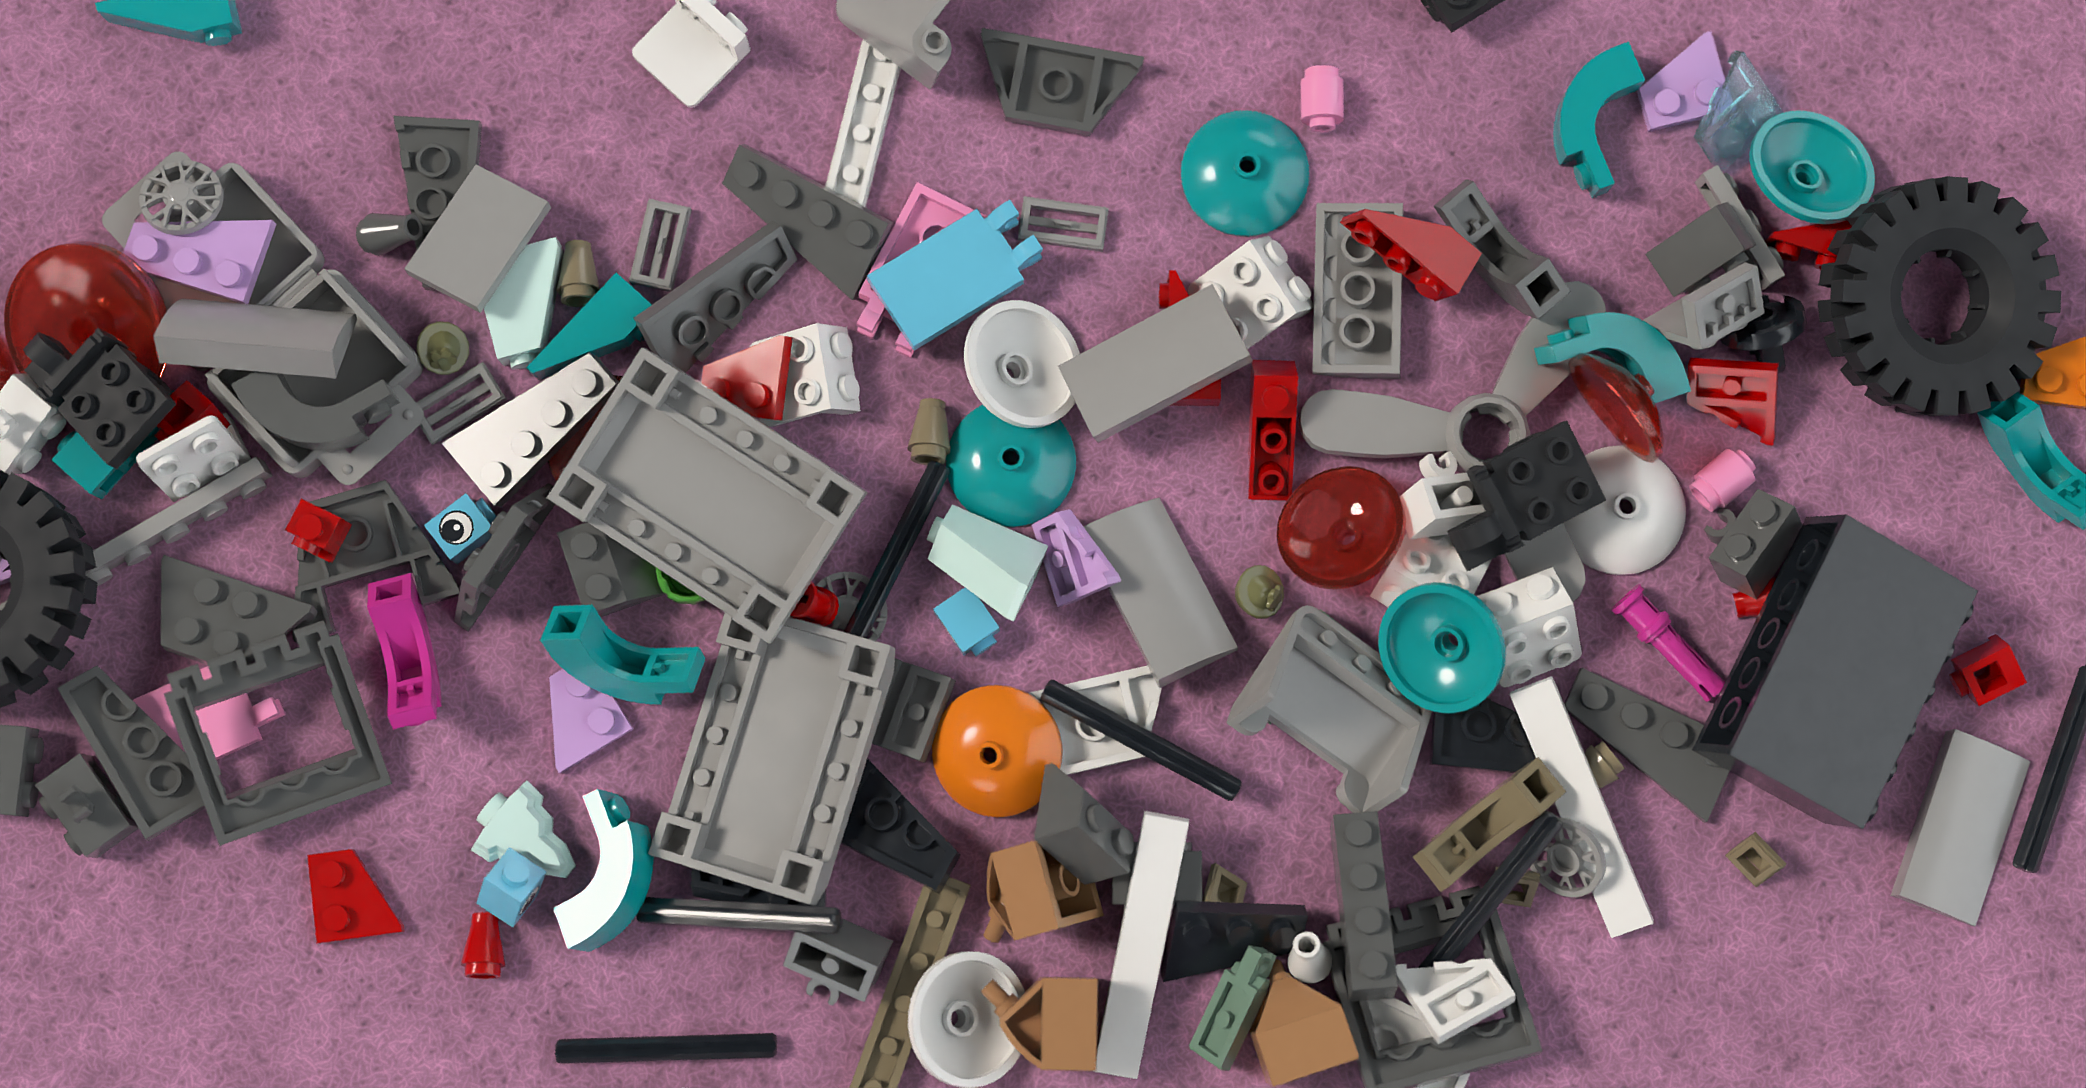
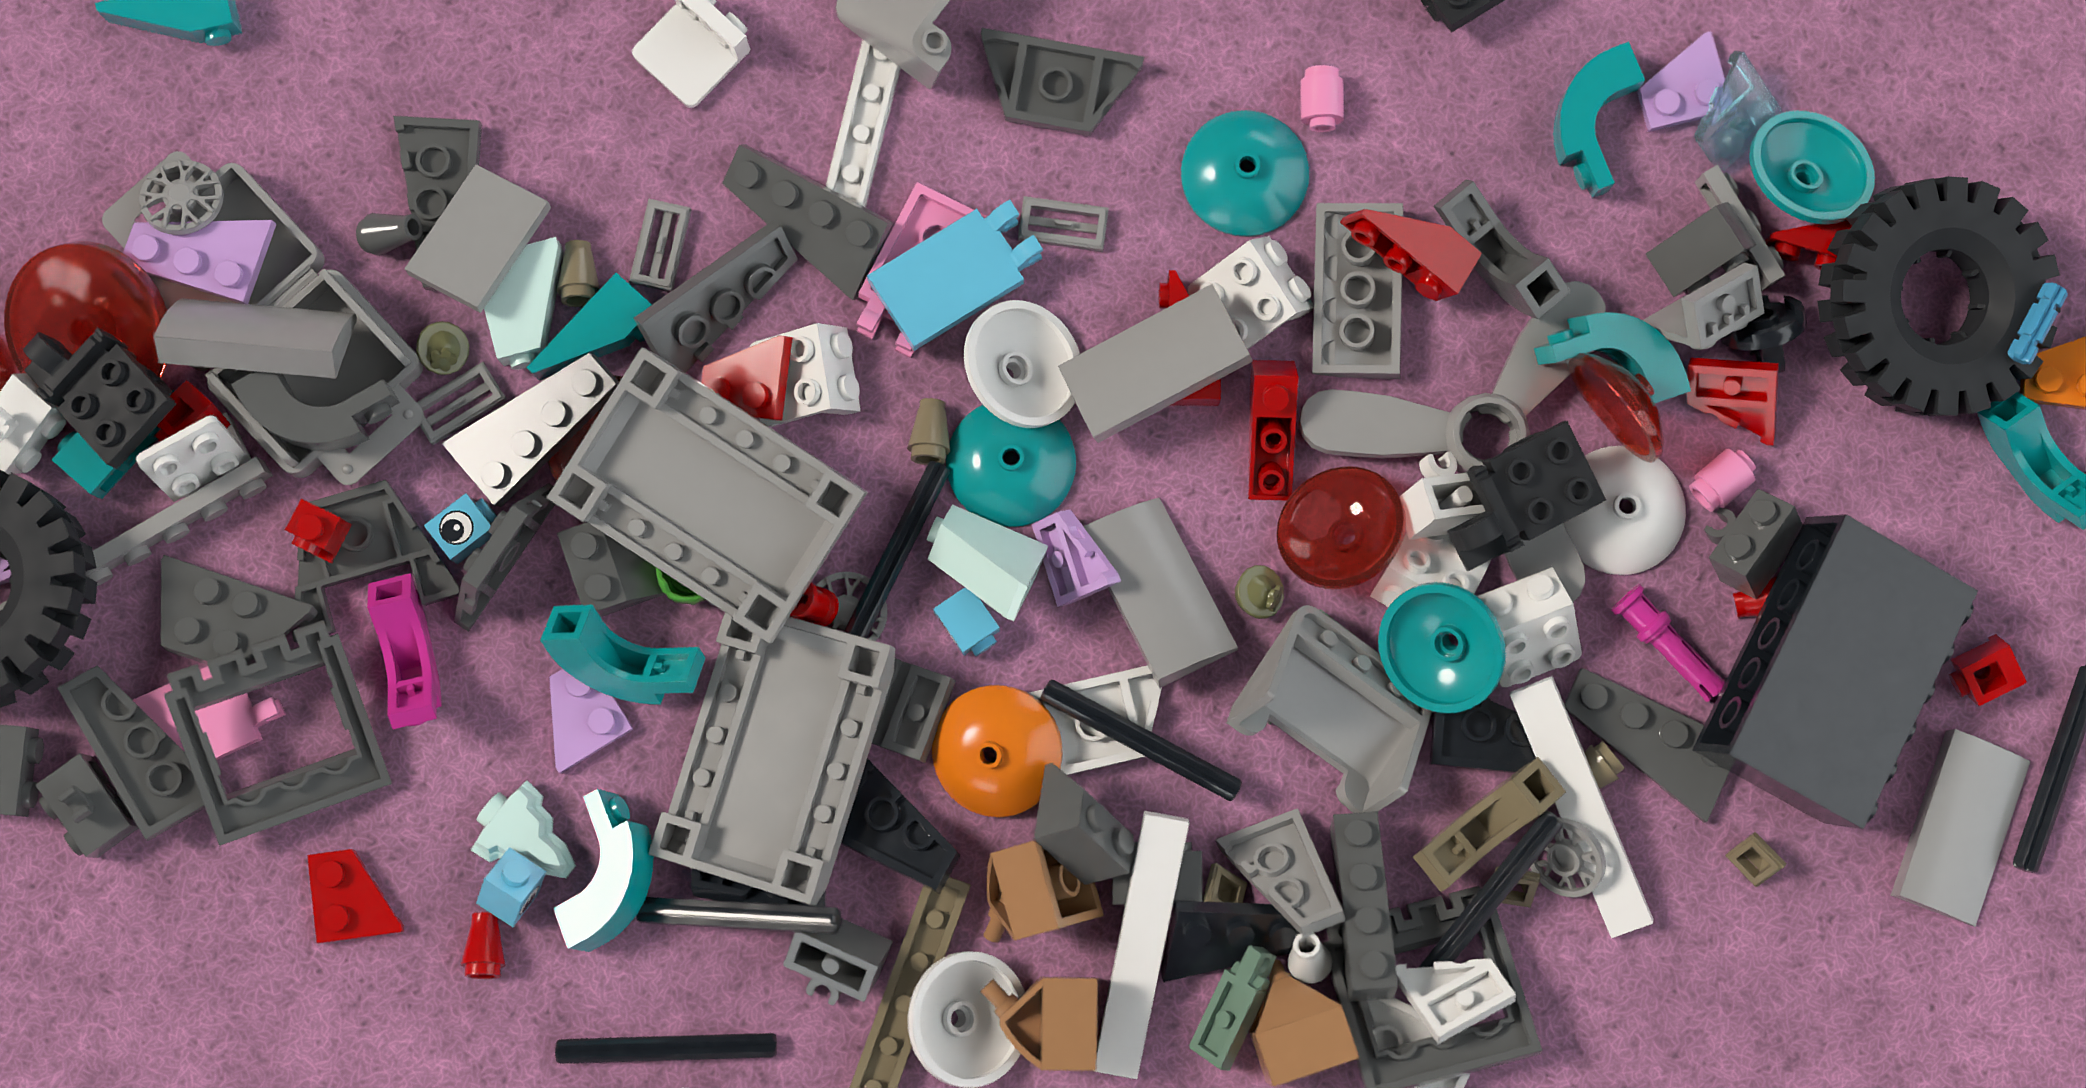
(1285, 870): none -> light grey wing
(2037, 323): none -> dark azure axle

